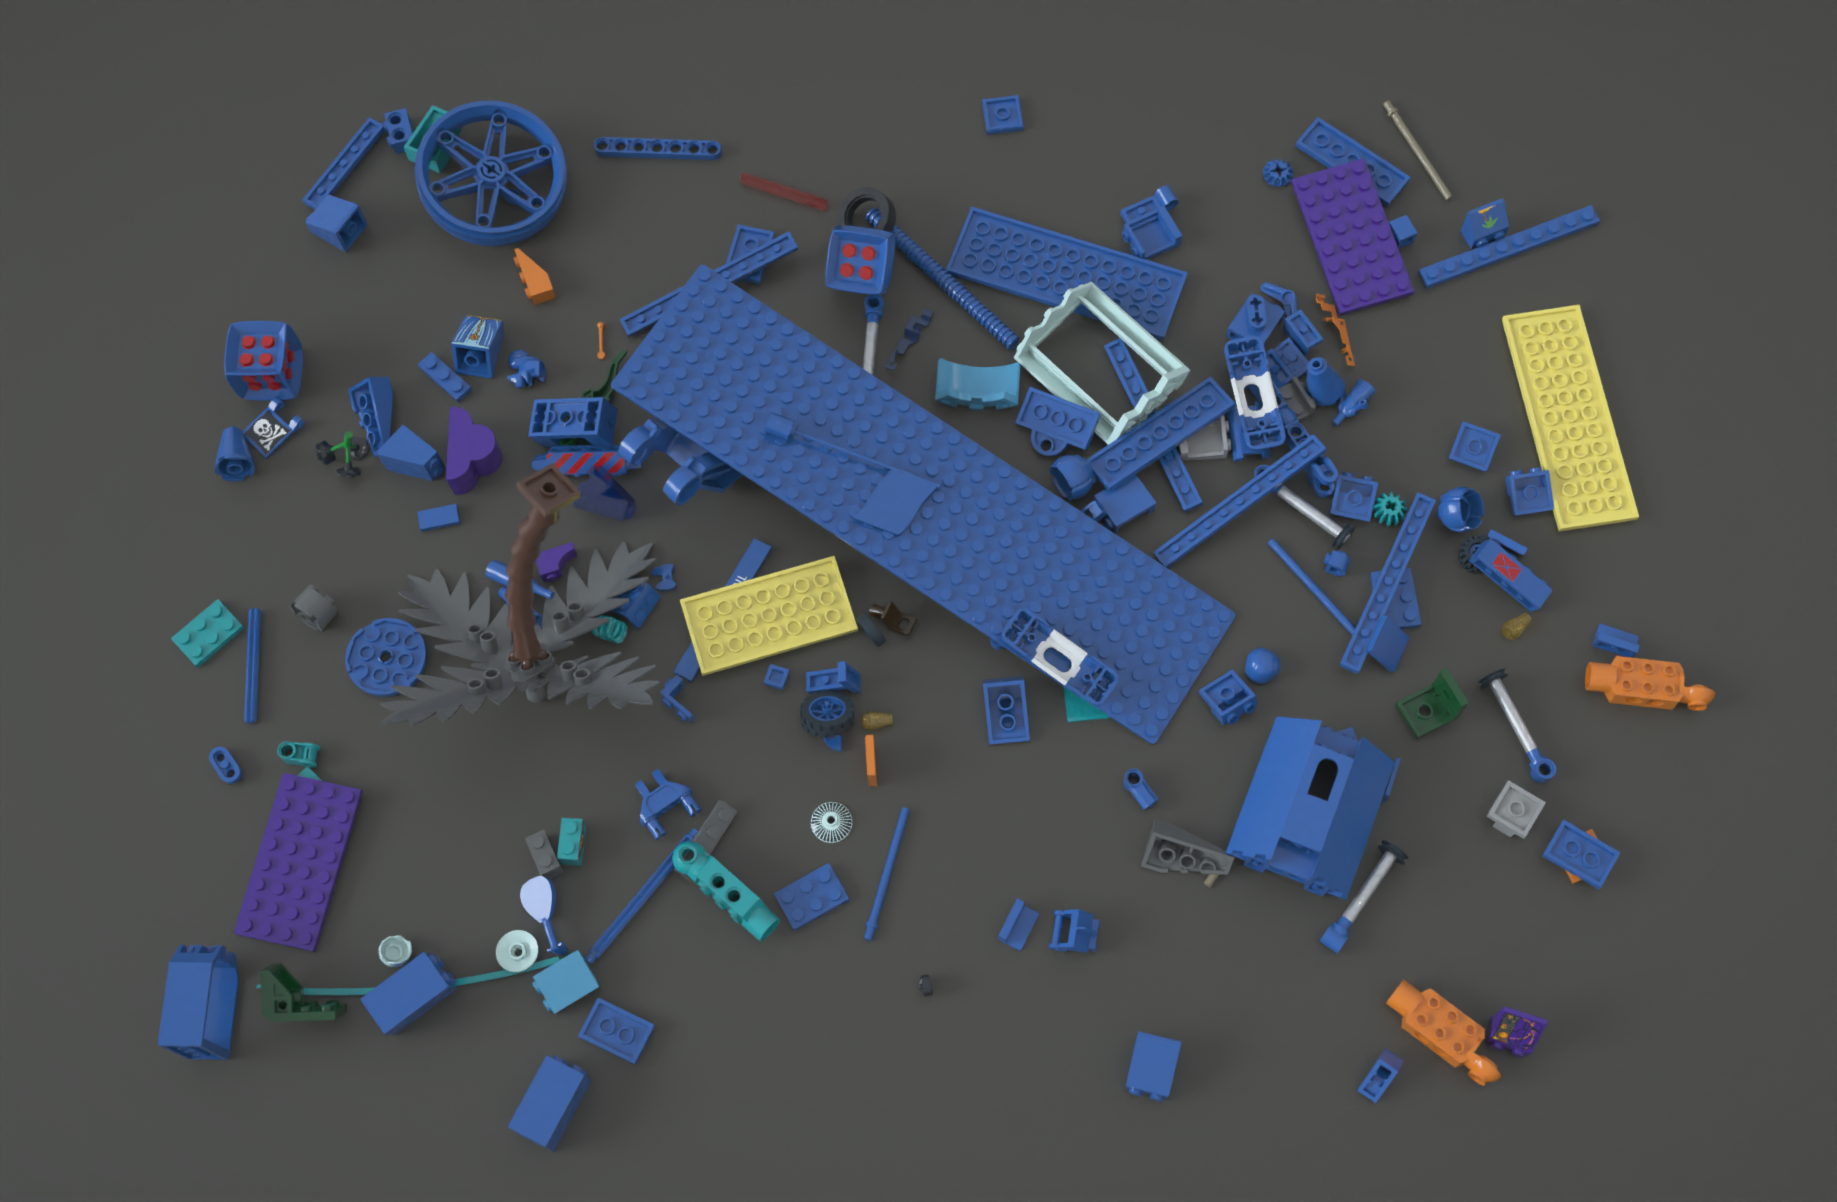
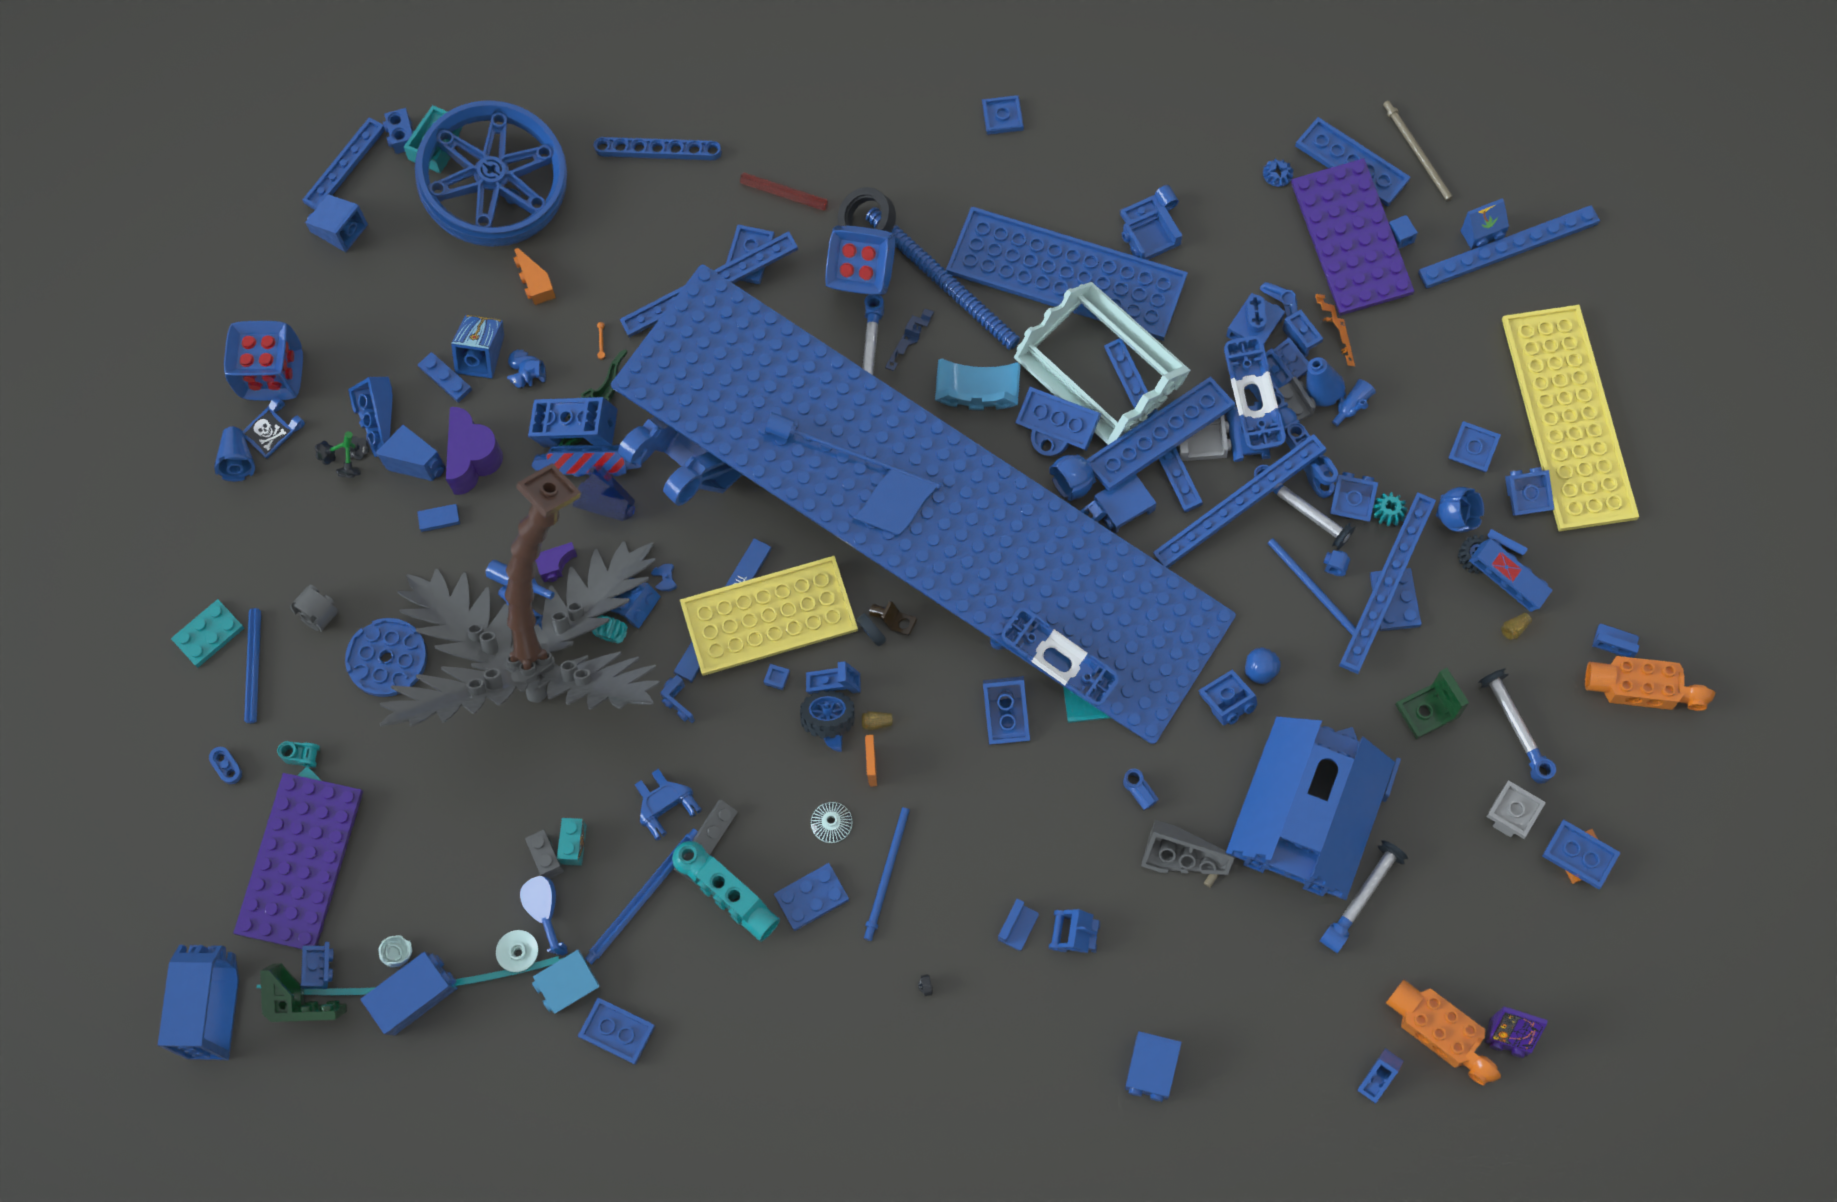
(315, 967): none -> blue bracket
(550, 1102): blue brick -> none
(1388, 644): blue tile -> none

